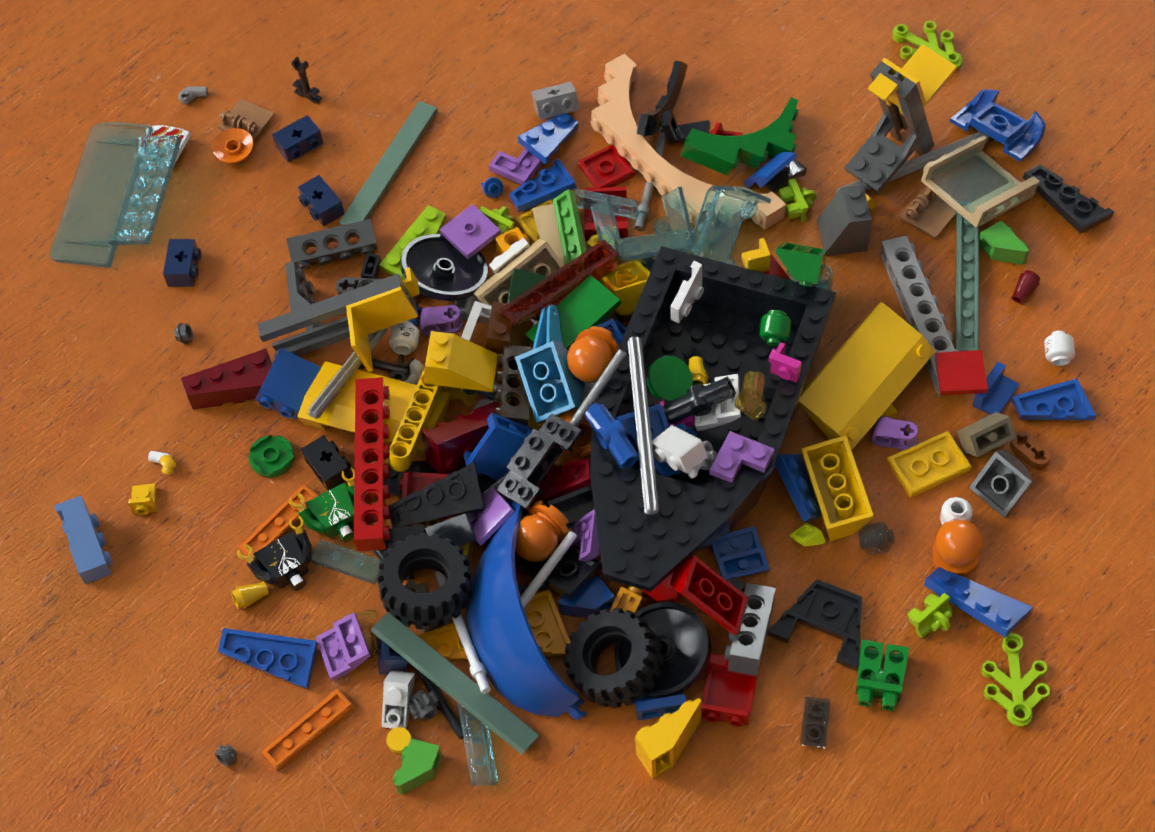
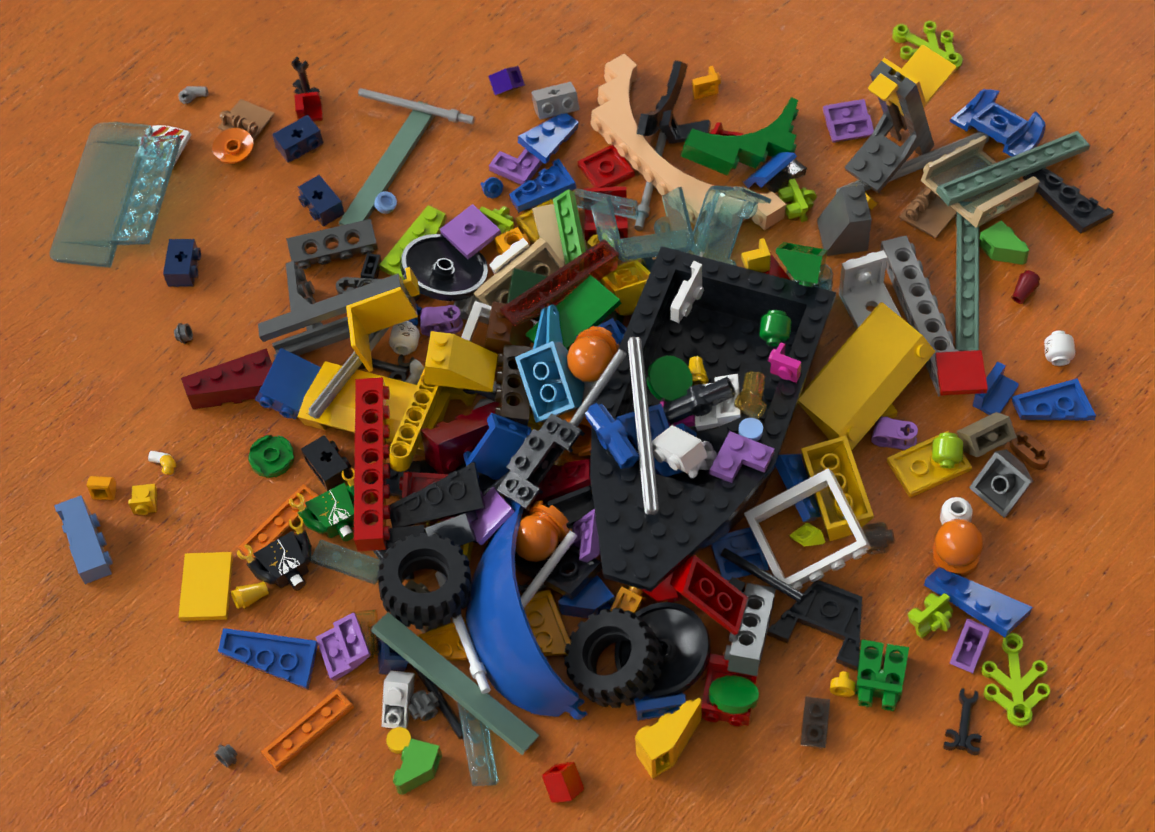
(101, 487): none -> light orange brick
(205, 586): none -> yellow tile
(310, 105): none -> red panel
(385, 202): none -> light blue tile
(452, 115): none -> light grey bar
(506, 80): none -> dark purple panel
(563, 782): none -> red panel
(706, 85): none -> light orange bracket
(734, 694): none -> green tile
(751, 429): none -> light blue tile
(762, 575): none -> black bar
(792, 496): none -> white window
(842, 685): none -> yellow tile
(848, 120): none -> medium lavender slope
(864, 286): none -> white bracket
(947, 450): none -> lime head
(961, 739): none -> black bar
(970, 645): none -> medium lavender slope
(1012, 168): none -> sand green tile

